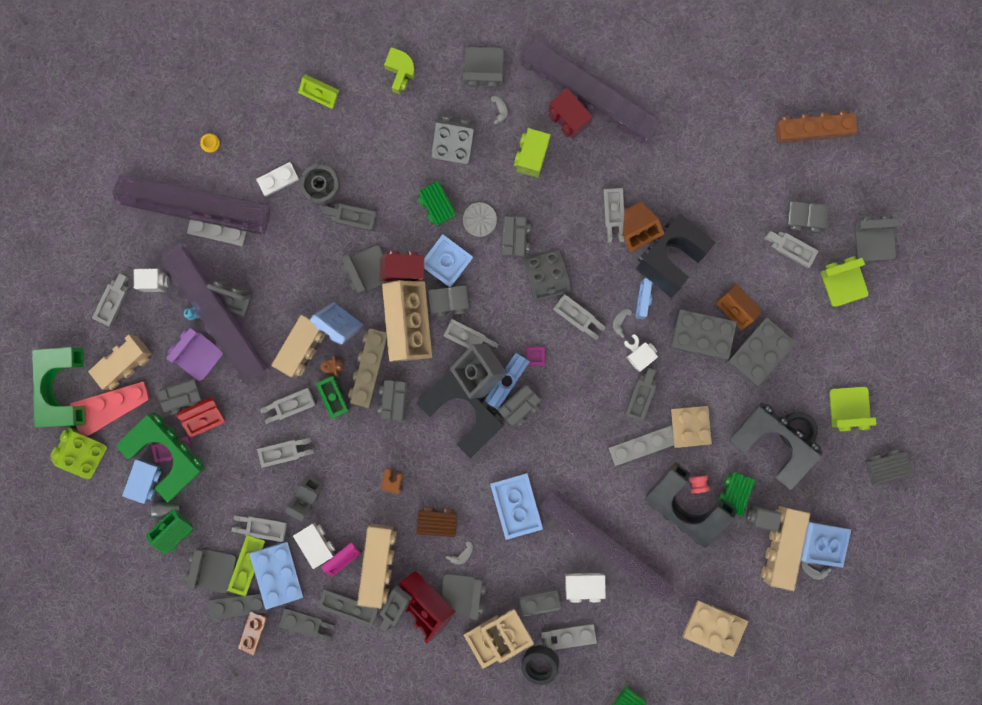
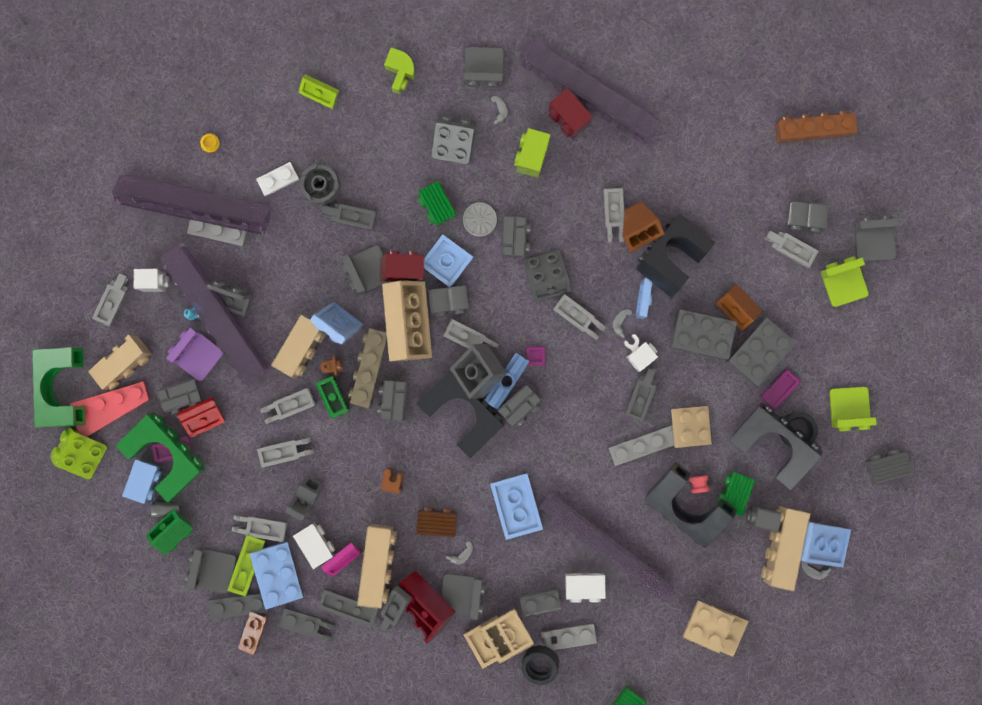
(780, 389): none -> magenta tile

